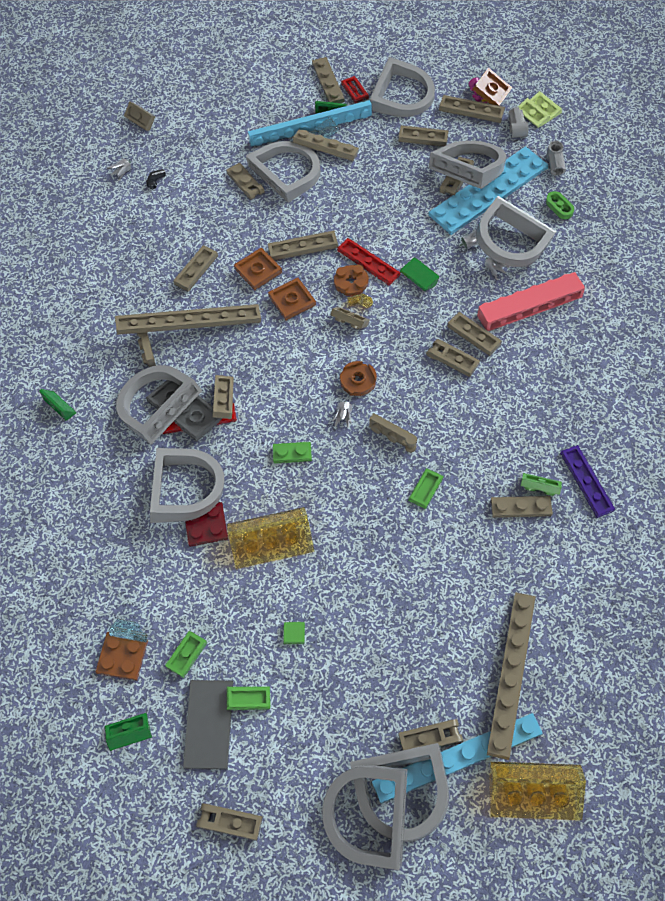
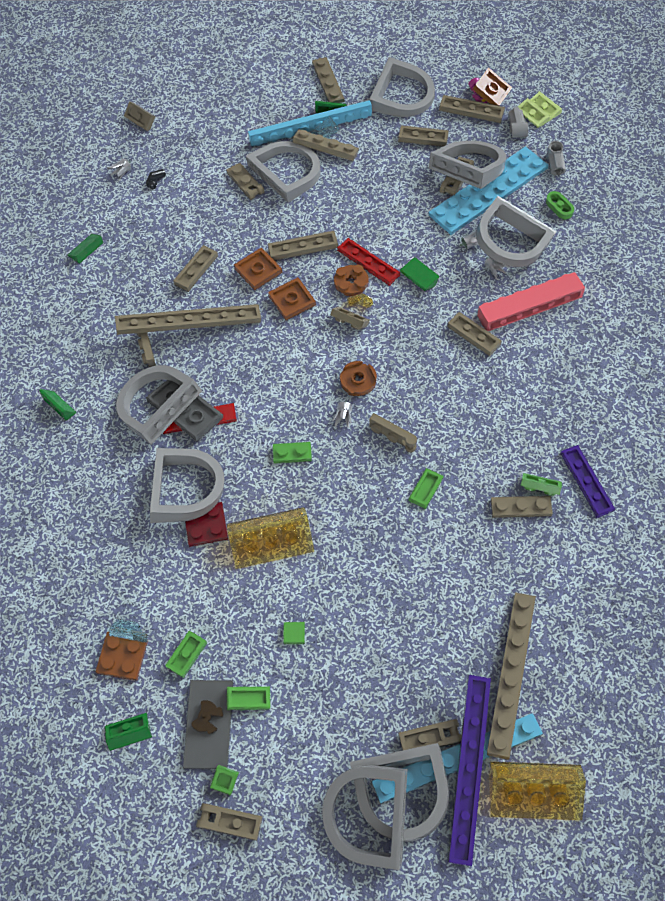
(85, 248): none -> green slope
(207, 710): none -> dark brown piece
(223, 397): dark tan plate -> none
(224, 780): none -> bright green tile
(359, 97): red tile -> none
(453, 357): dark tan plate -> none
(469, 771): none -> dark purple plate

